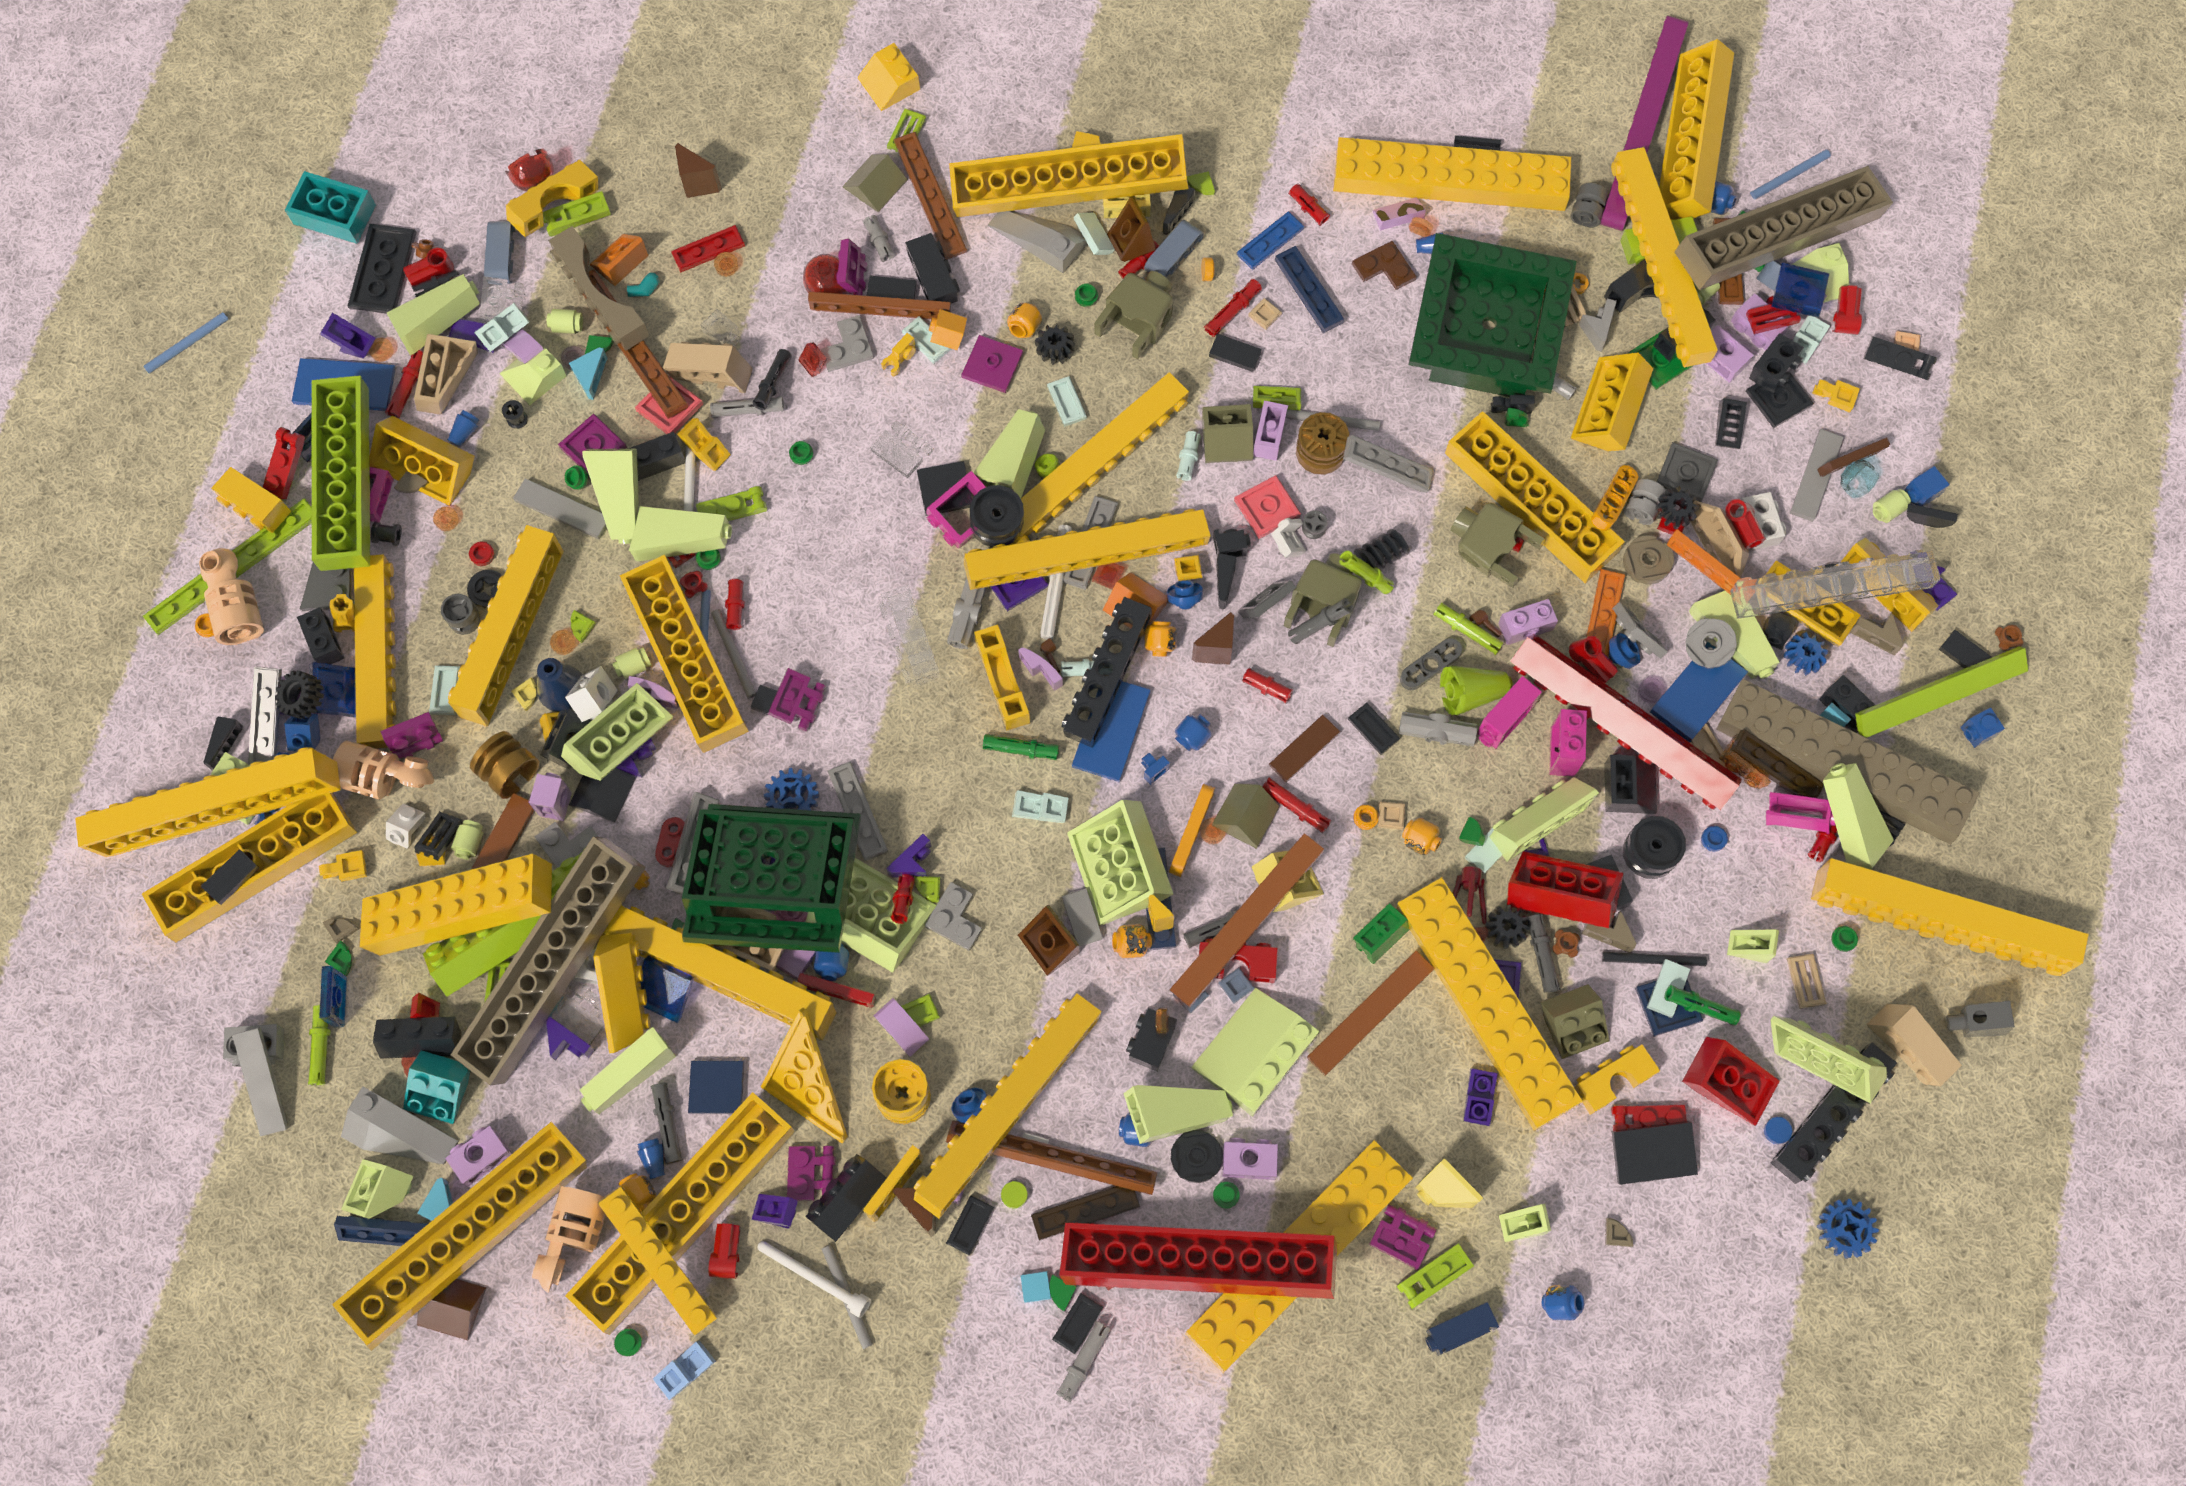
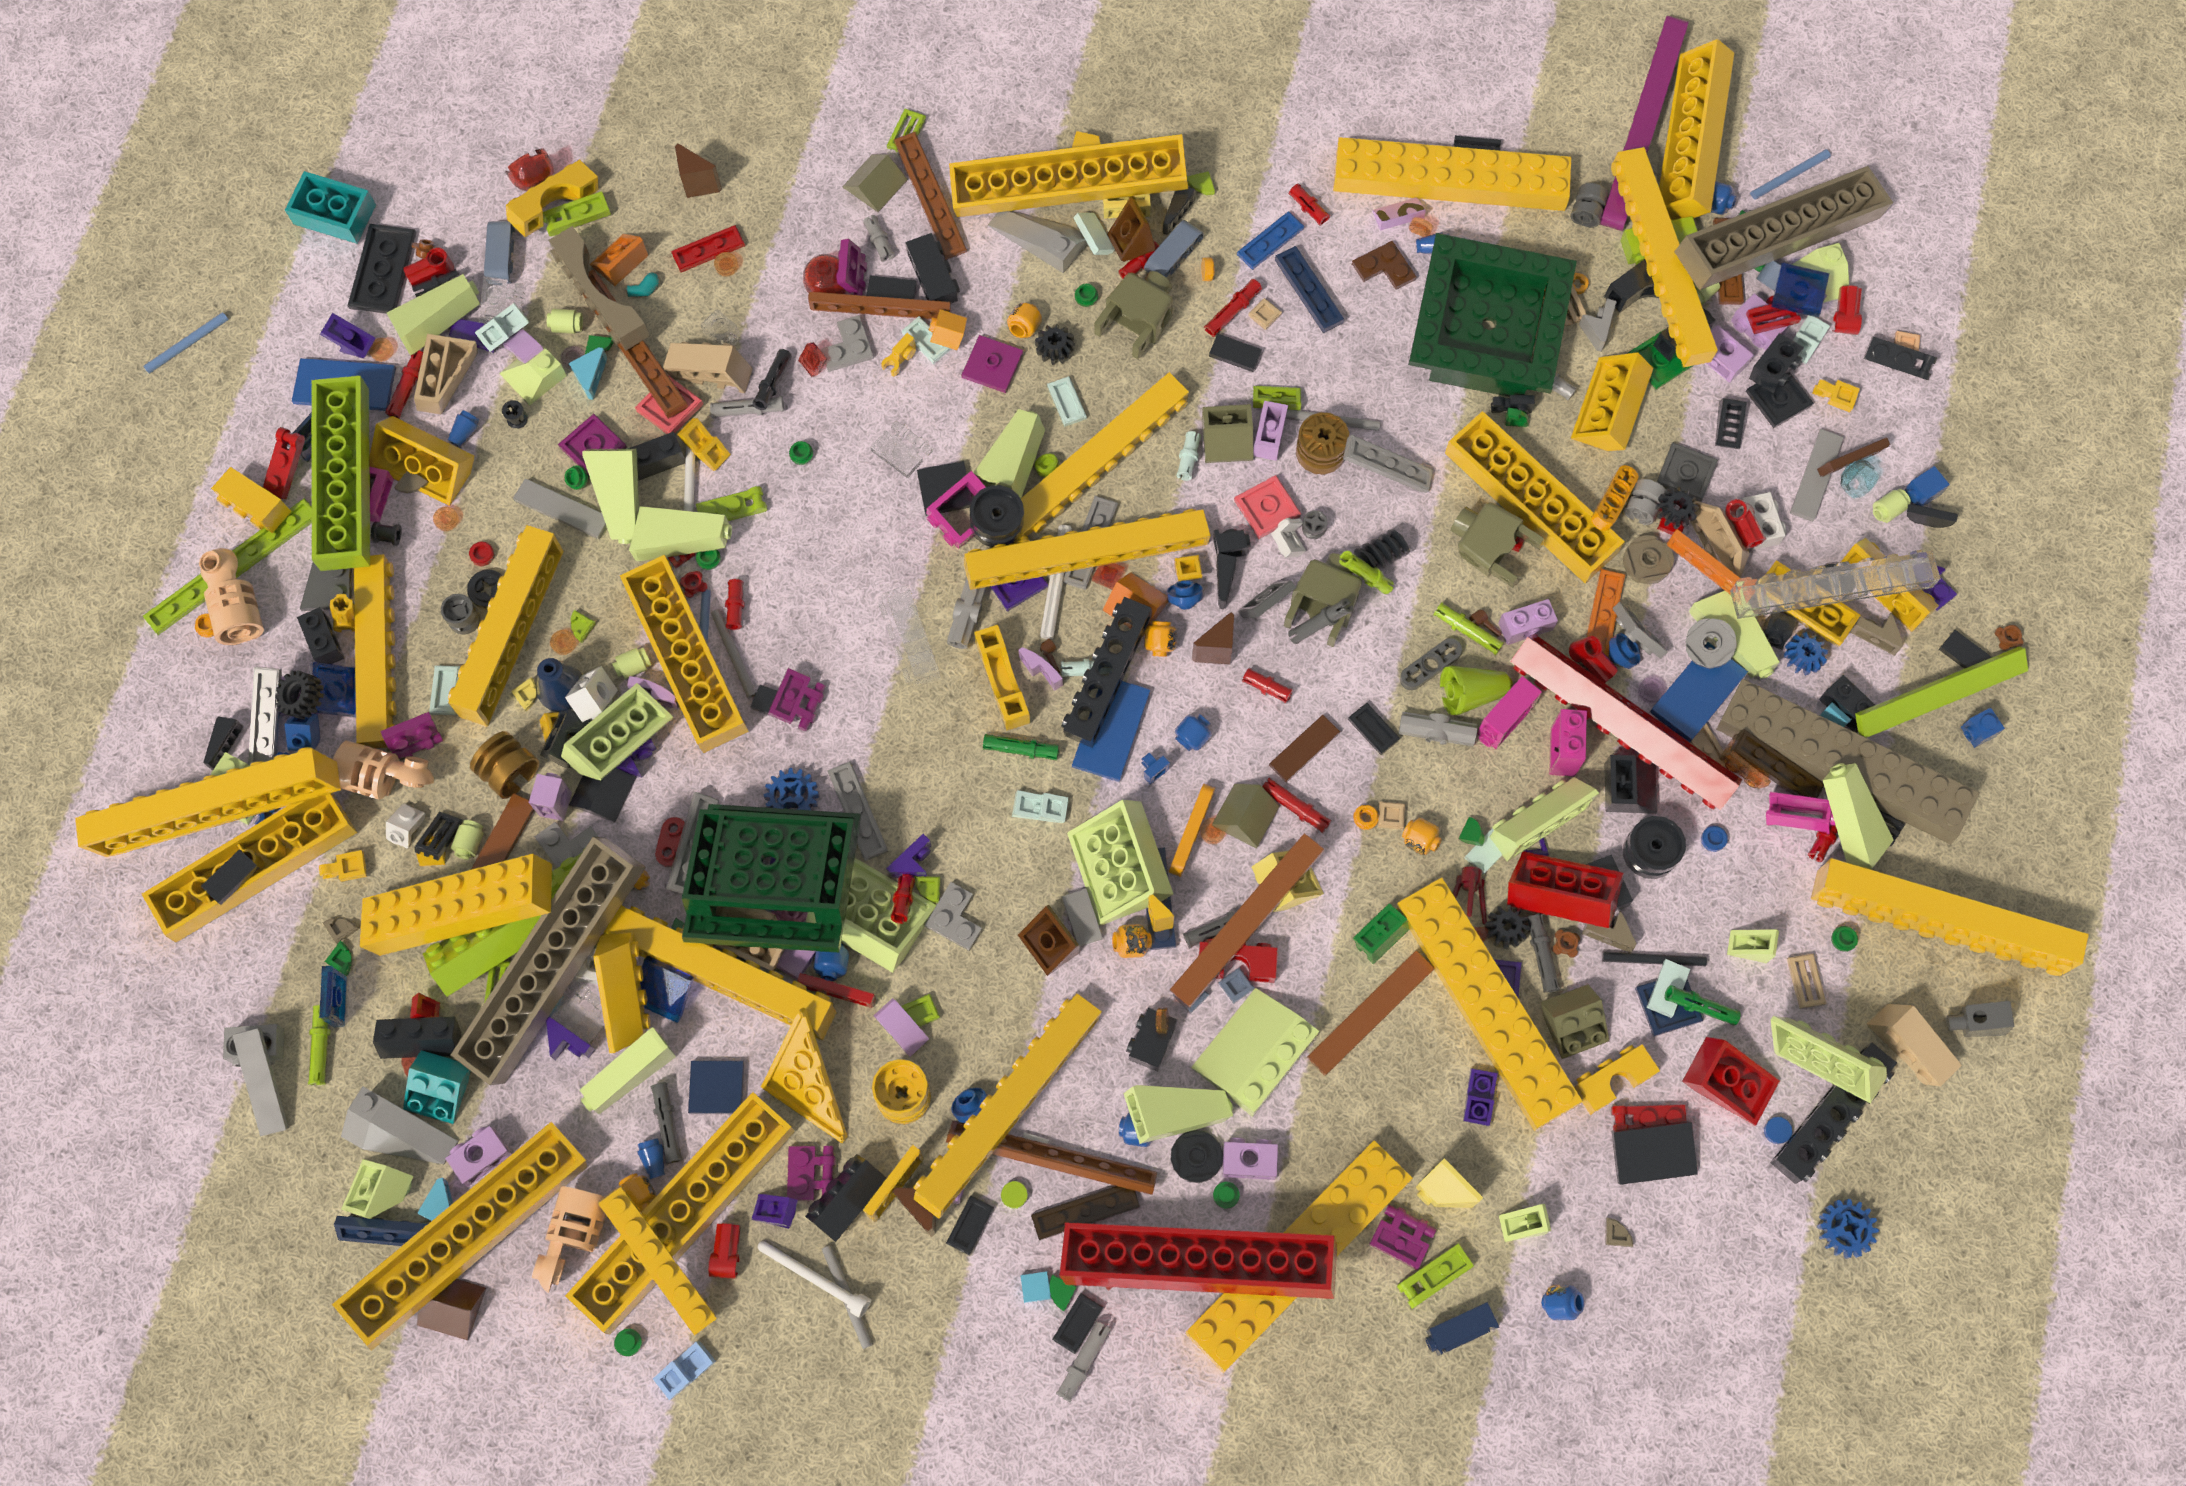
(889, 77): yellow slope -> none

